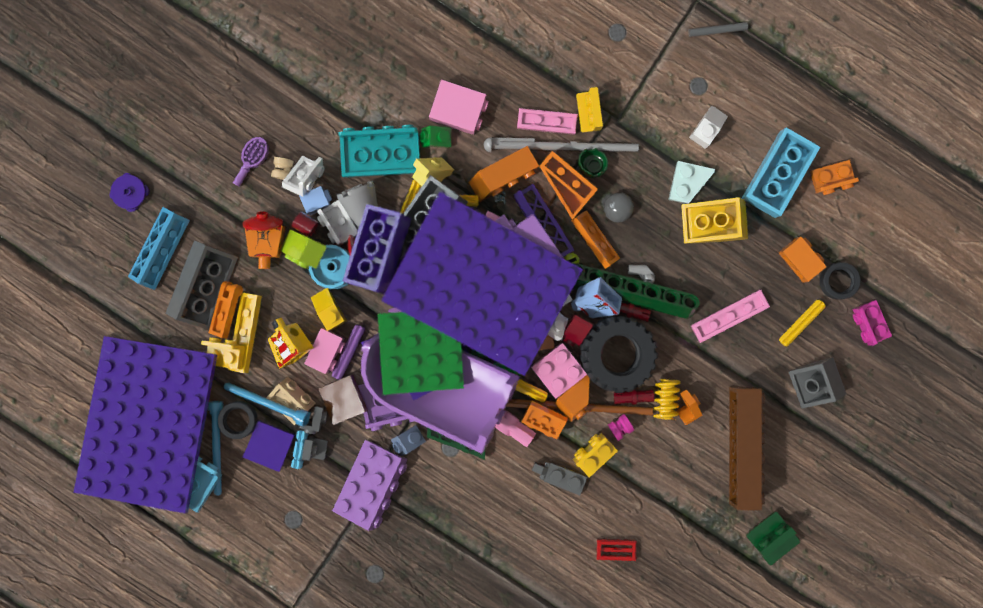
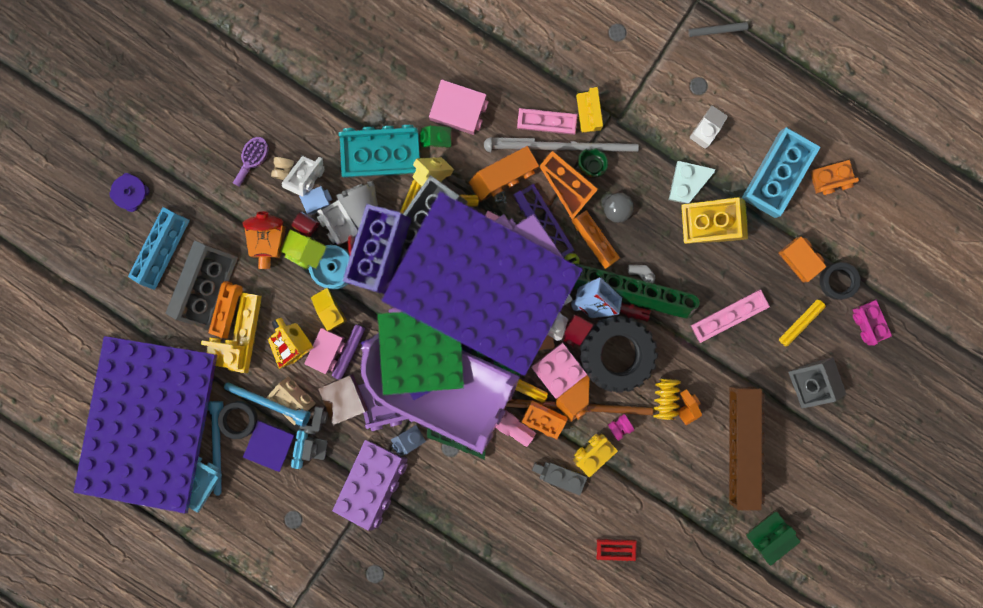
(634, 396): dark red pin -> none

